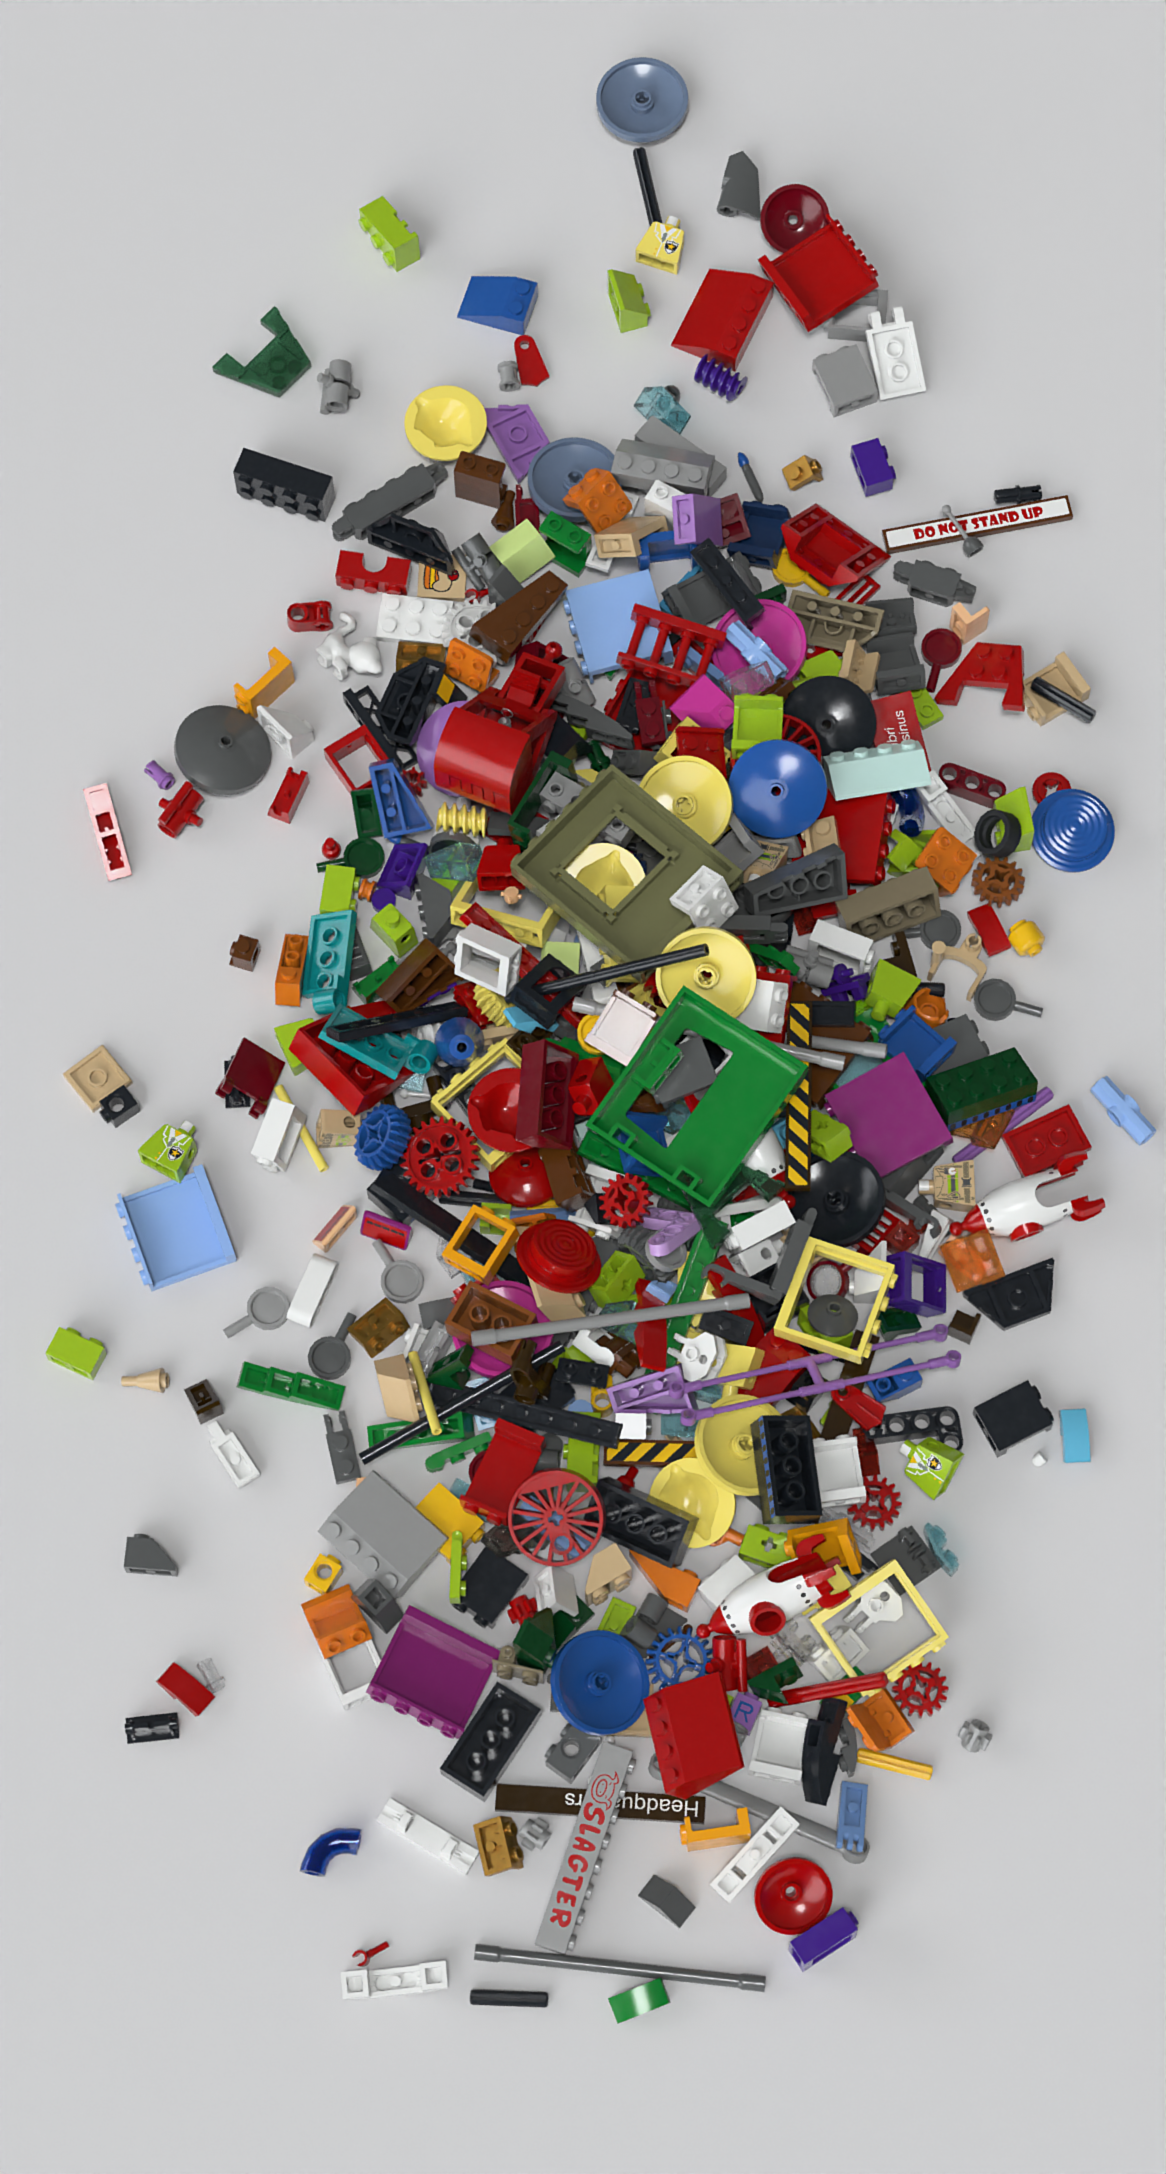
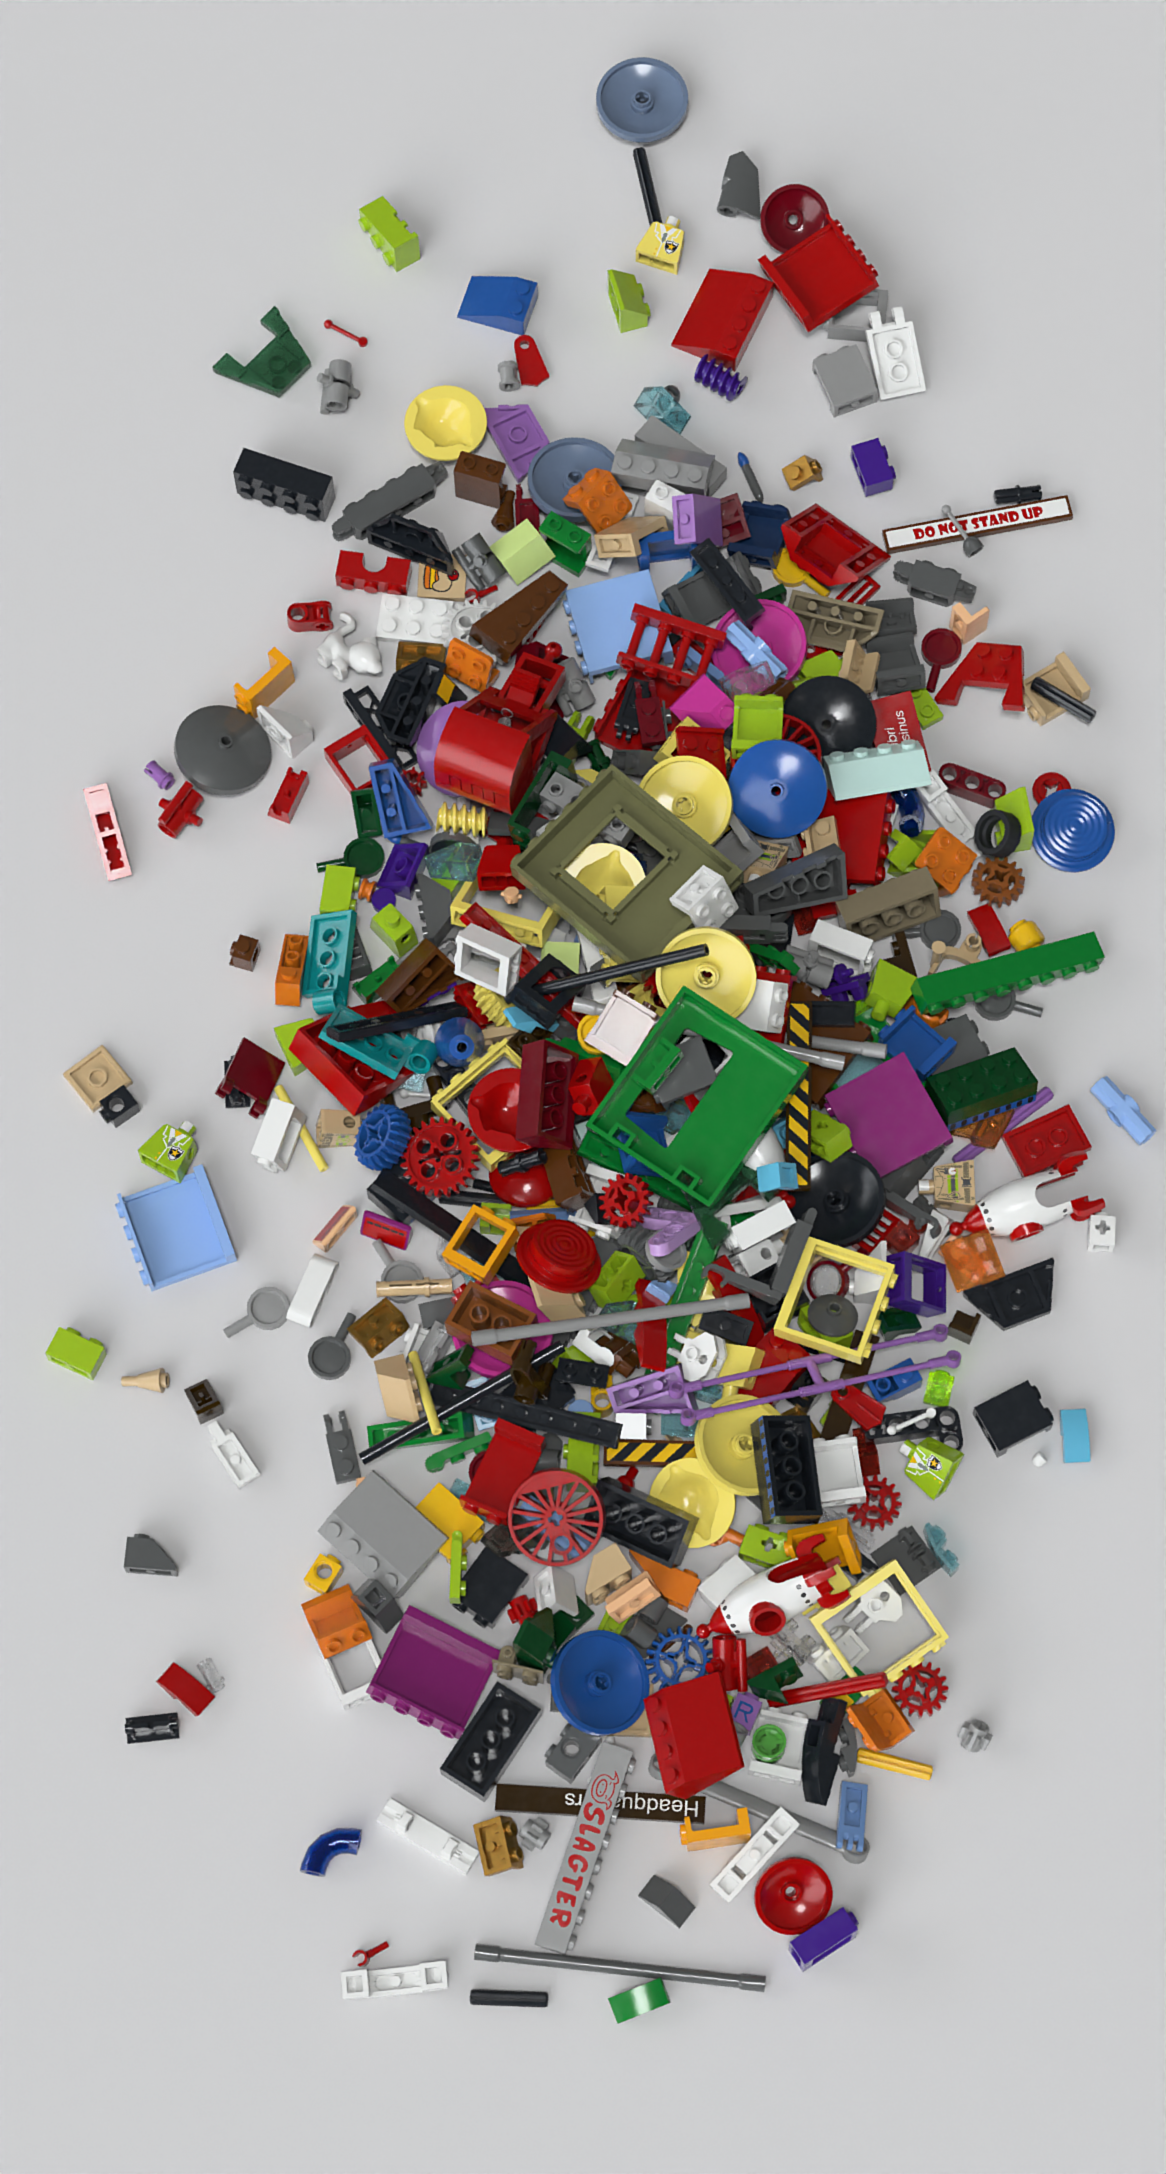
(290, 1386): green slope -> none
(331, 849): red piece -> none
(362, 341): none -> red hinge
(414, 1287): none -> tan pin
(502, 586): dark grey slope -> none
(522, 1162): none -> black pin
(596, 723): dark grey slope -> none
(632, 1597): none -> light nougat panel
(768, 1744): none -> bright green wheel
(777, 1176): none -> medium azure panel
(930, 1413): none -> white hinge
(938, 1388): none -> clear neon green bracket
(1007, 973): none -> green brick
(1097, 1241): none -> white brick

